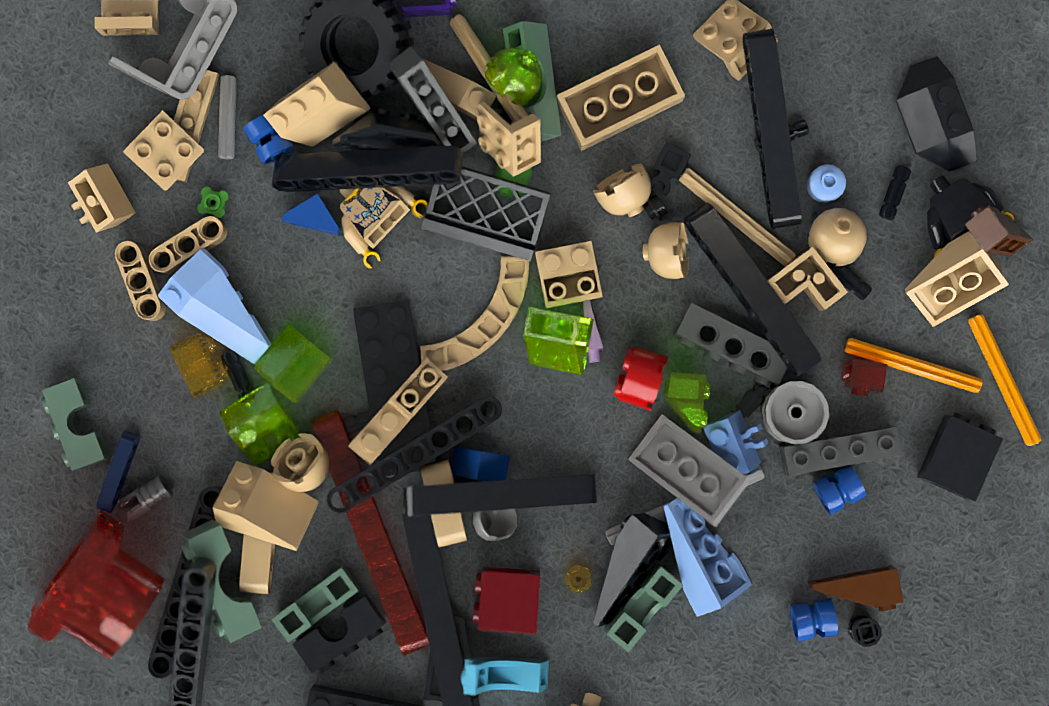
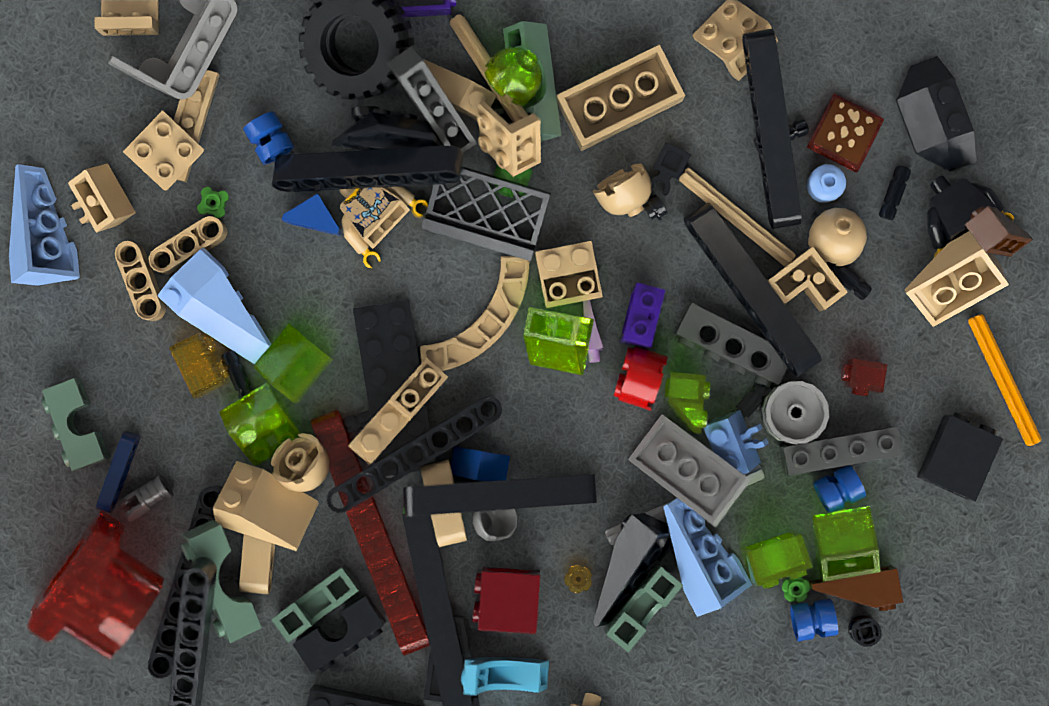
(37, 238): none -> light blue wedge
(227, 117): light grey axle -> none
(317, 107): tan slope -> none
(643, 303): none -> dark purple window
(668, 250): tan cylinder -> none
(776, 558): none -> clear neon green brick
(799, 595): none -> bright green plate
(845, 133): none -> slope
(846, 543): none -> clear neon green slope
(913, 365): light orange axle -> none

